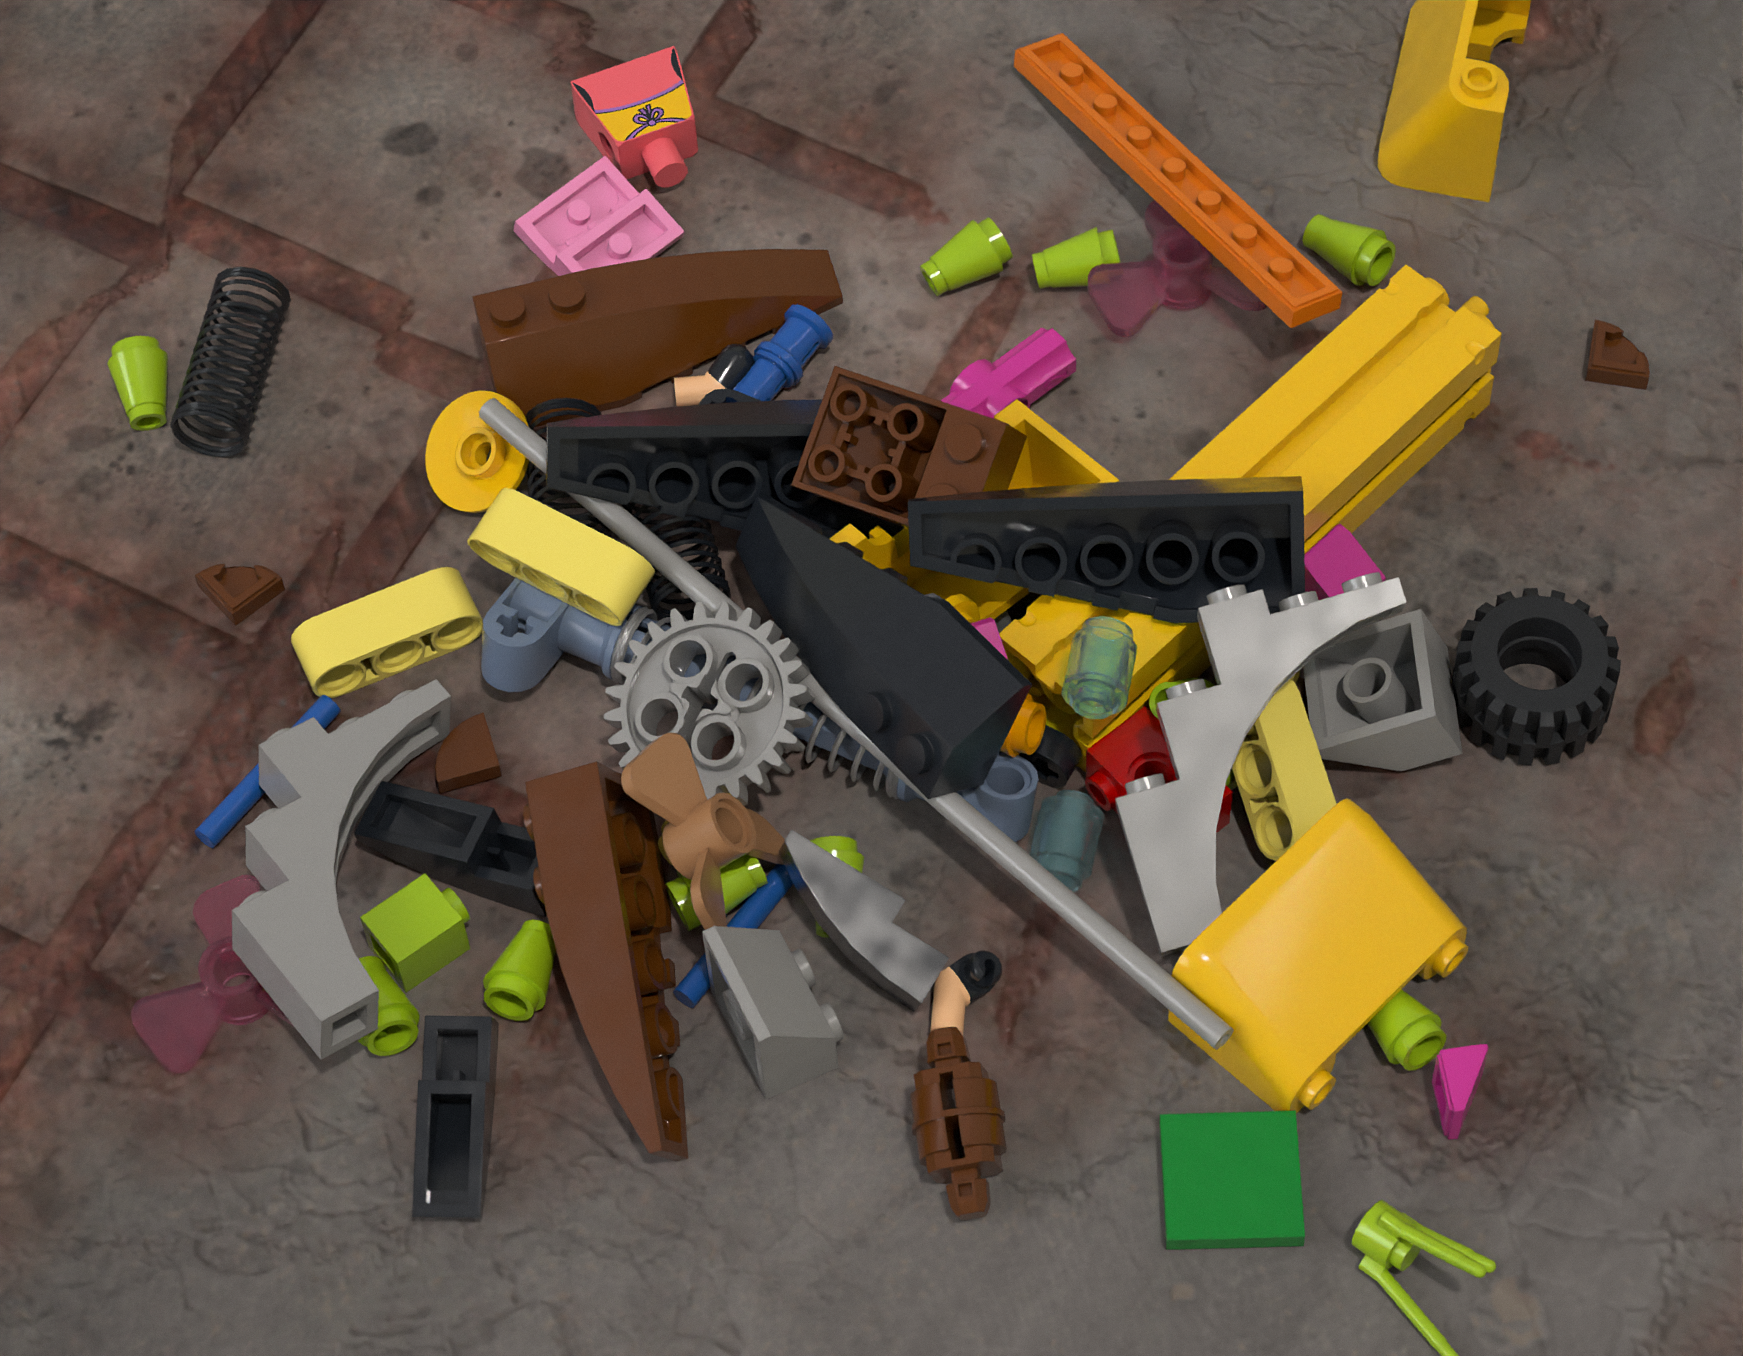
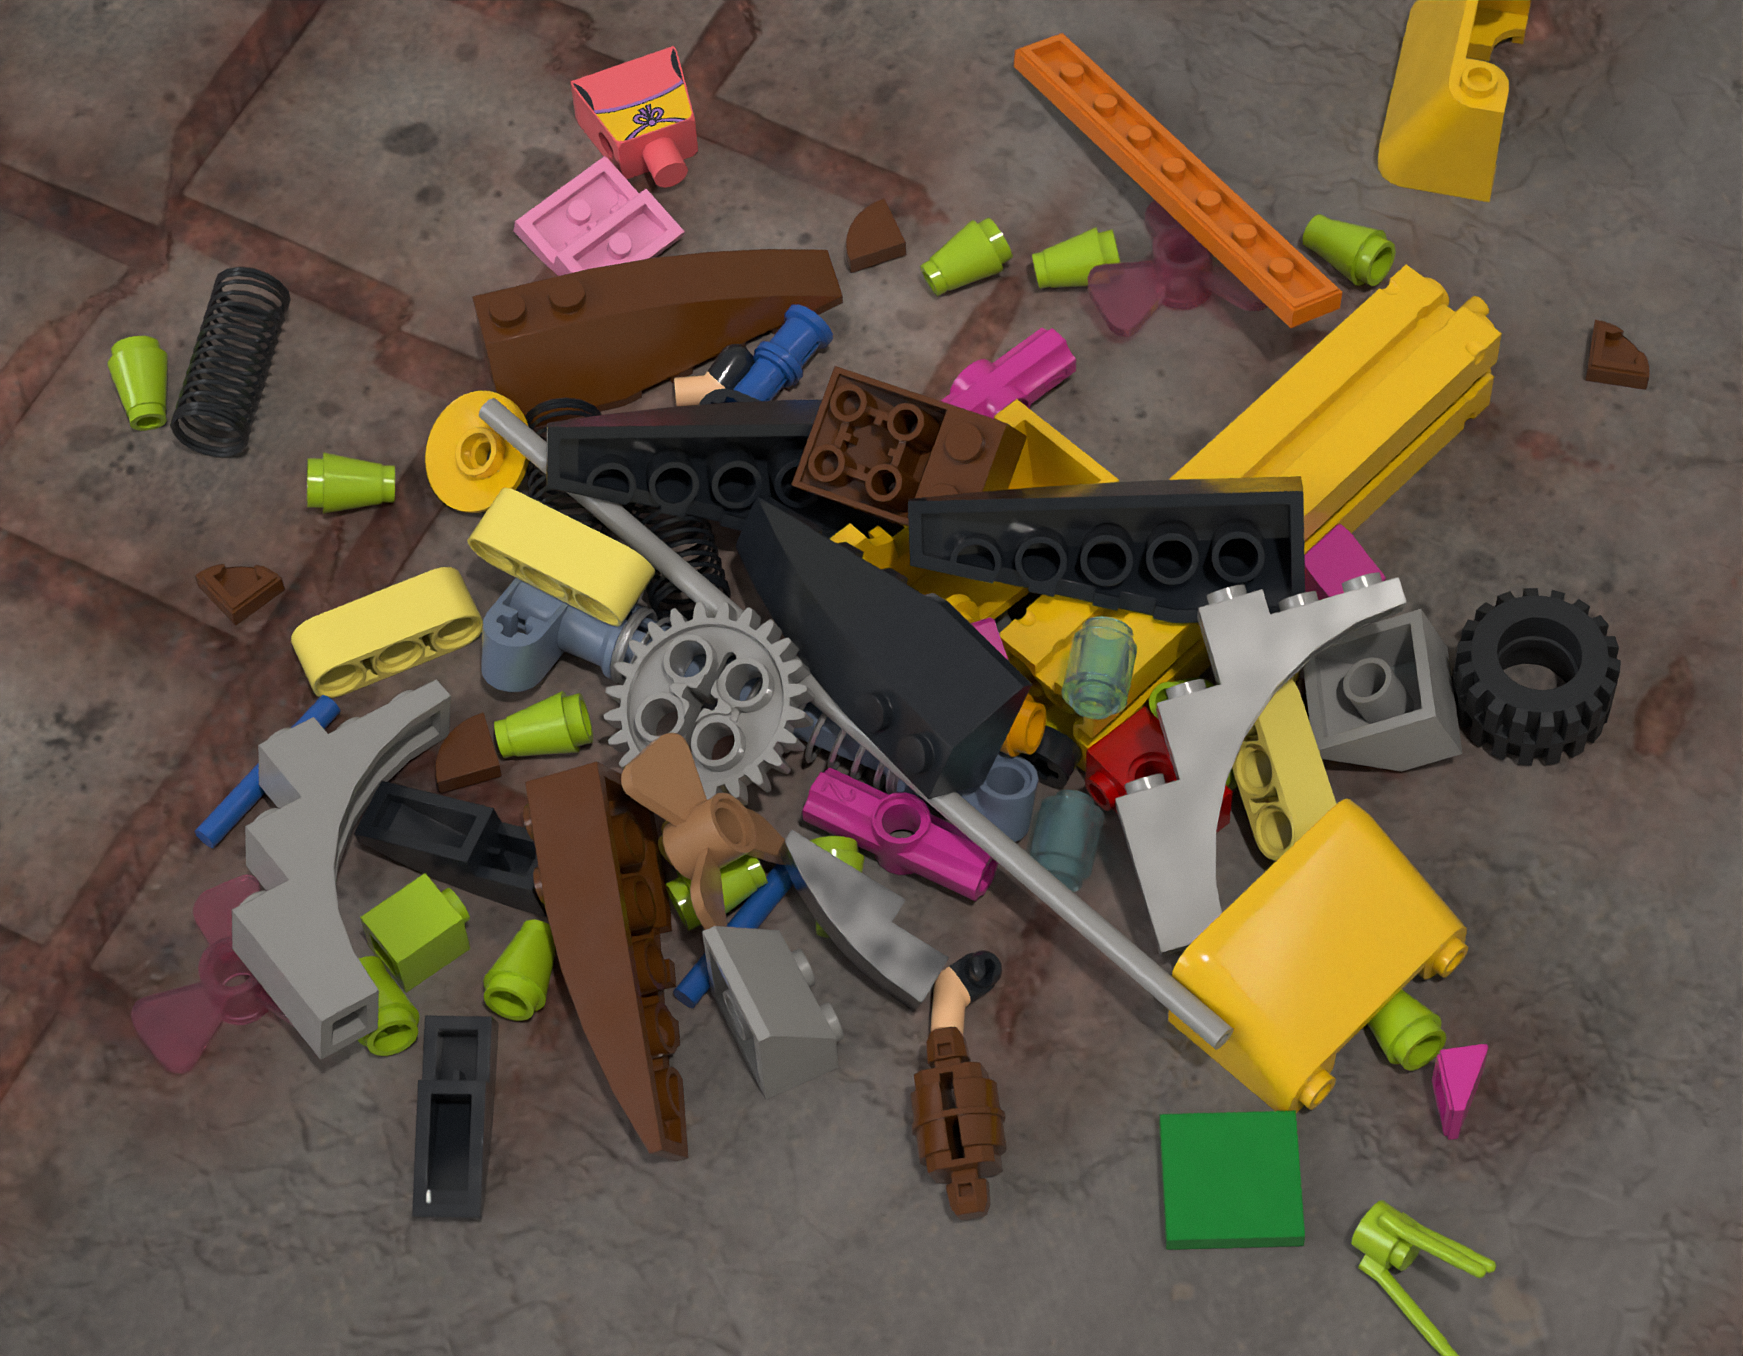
(348, 483): none -> lime cone
(546, 728): none -> lime cone
(869, 816): none -> dark pink piece
(873, 237): none -> reddish brown tile

